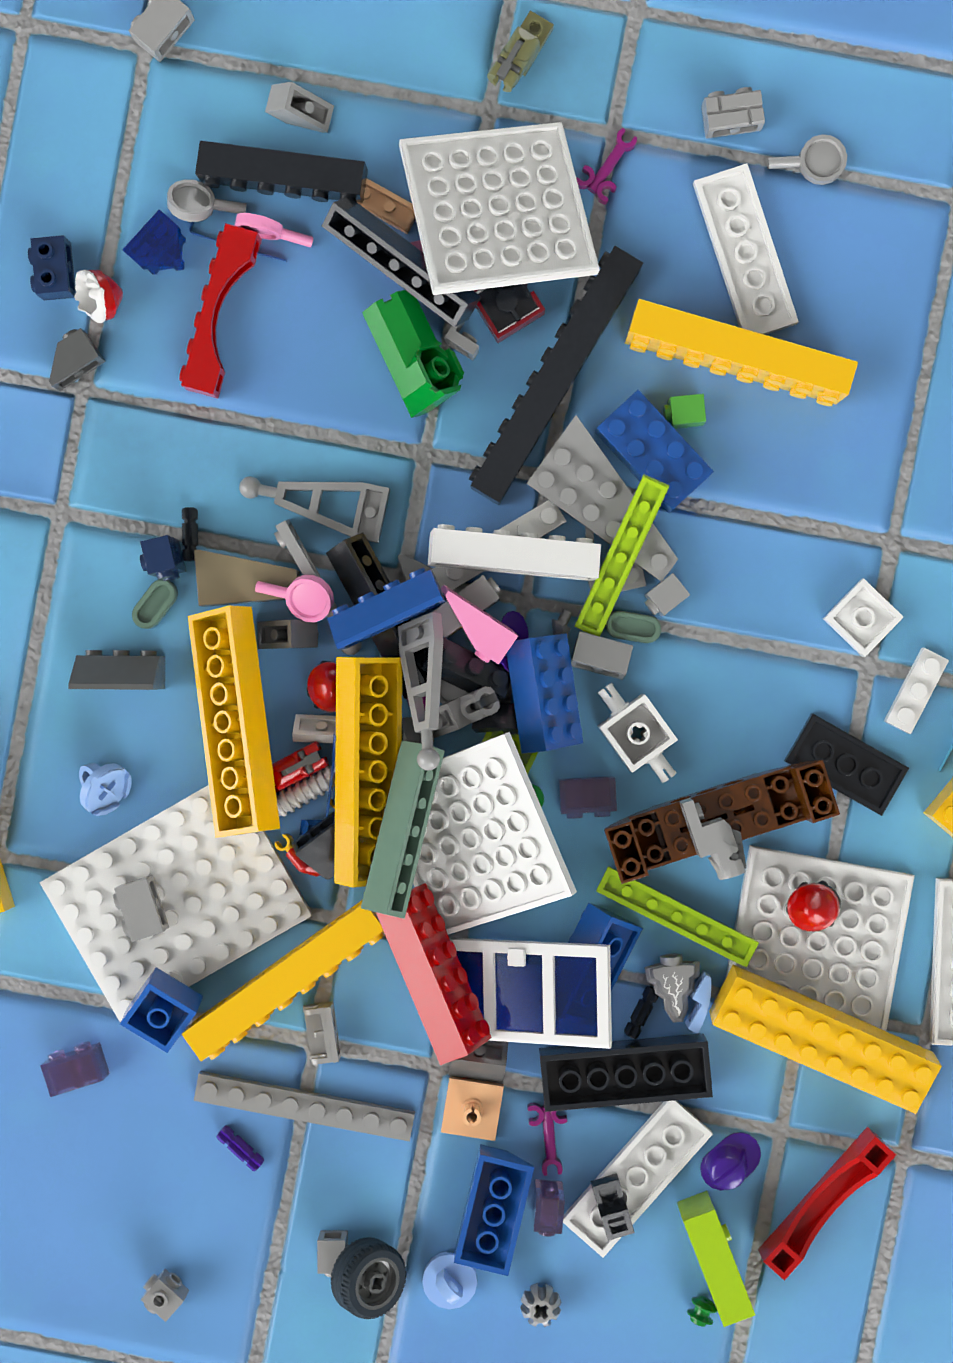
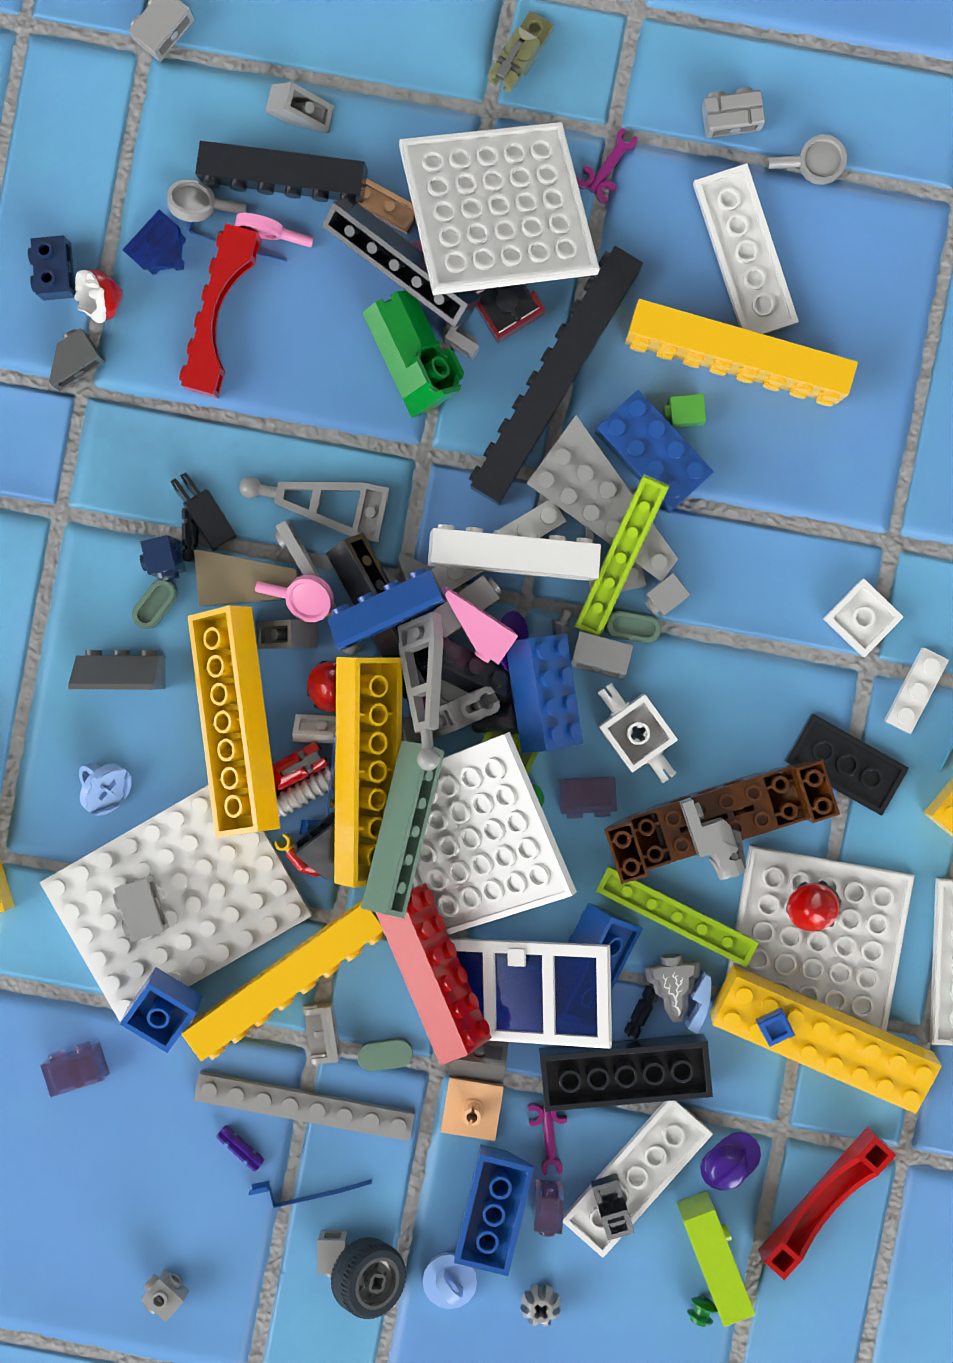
(205, 513): none -> black arm
(265, 1187): none -> blue piece
(385, 1054): none -> sand green tile
(775, 1027): none -> blue tile

